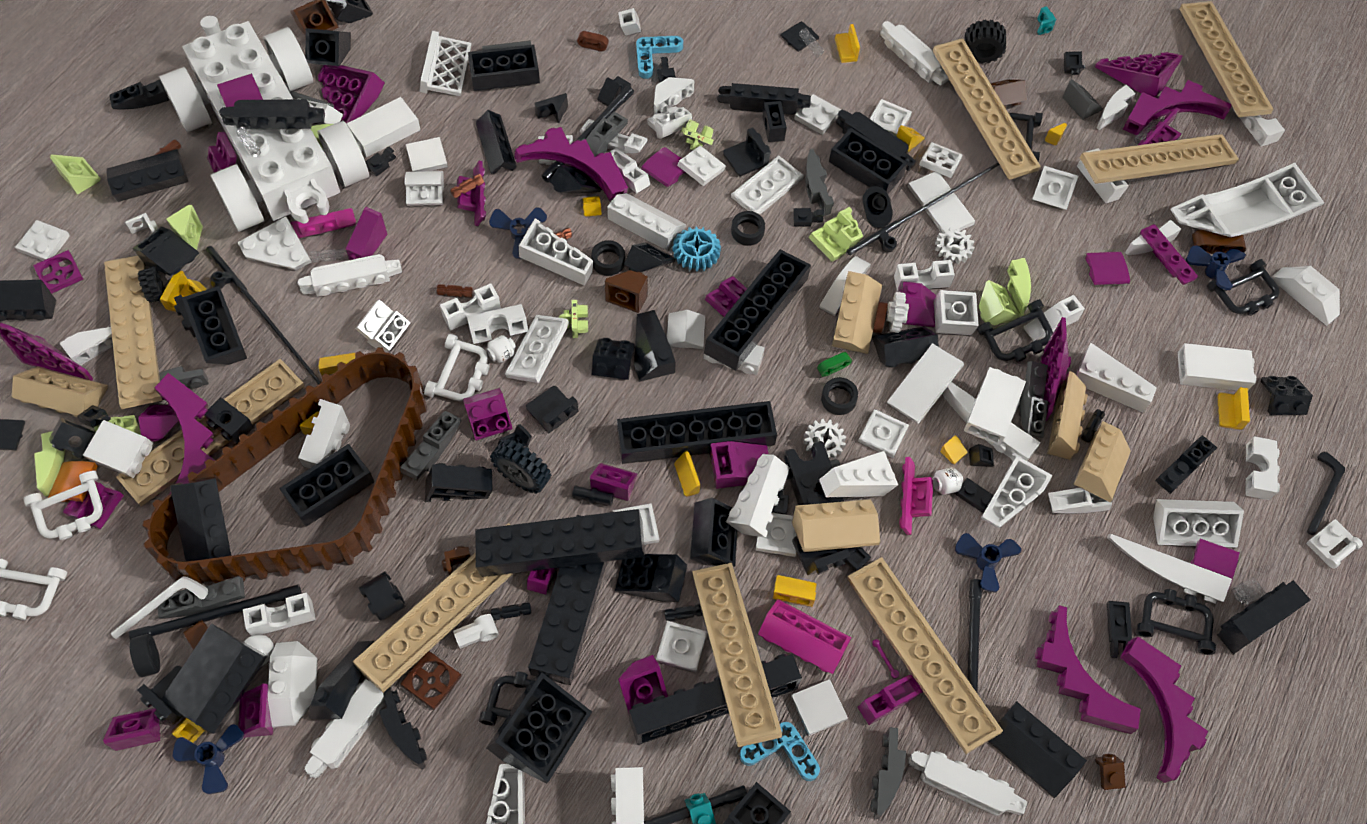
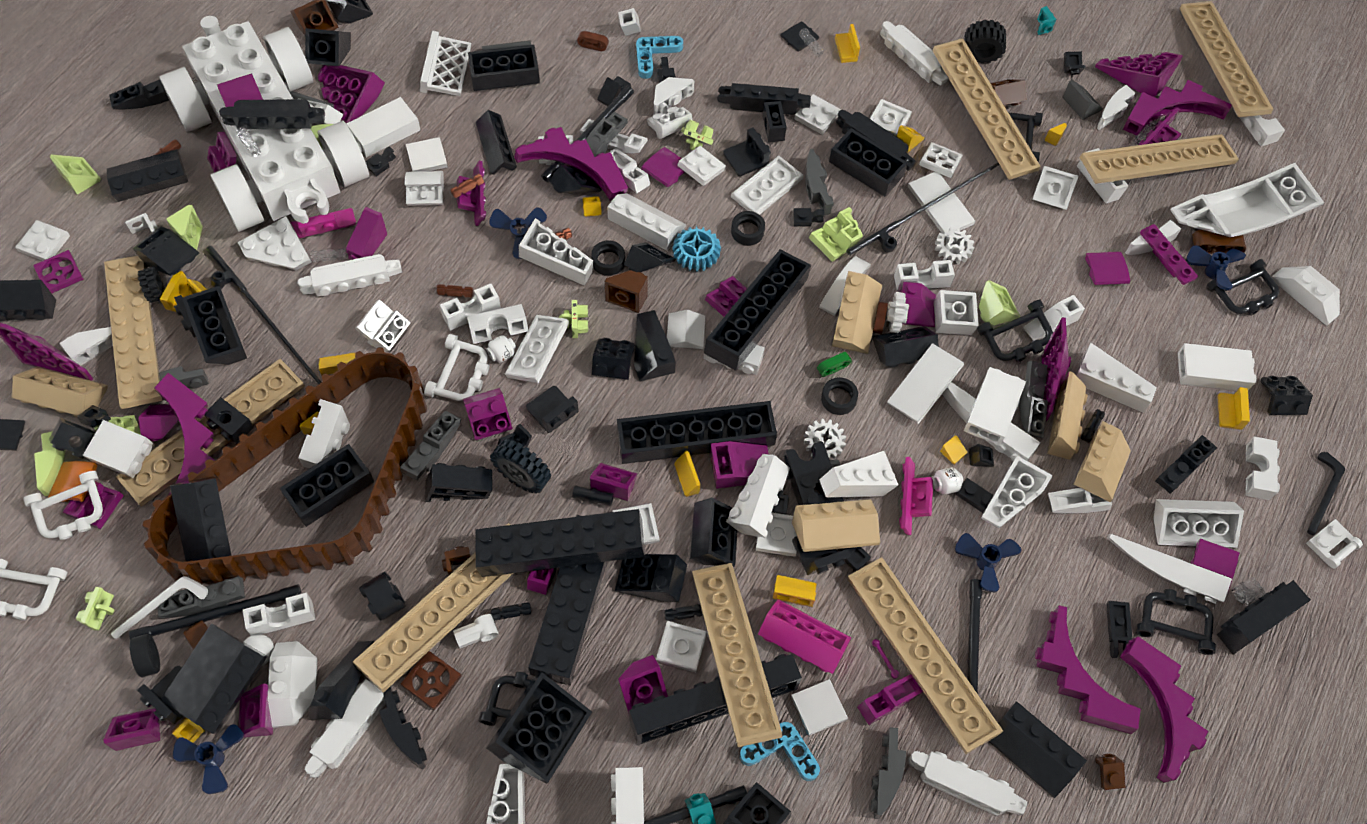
(97, 608): none -> yellowish green hips
(555, 105): black slope -> none
(877, 206): black piece -> none
(883, 433): white tile -> none
(1019, 284): yellowish green slope -> none

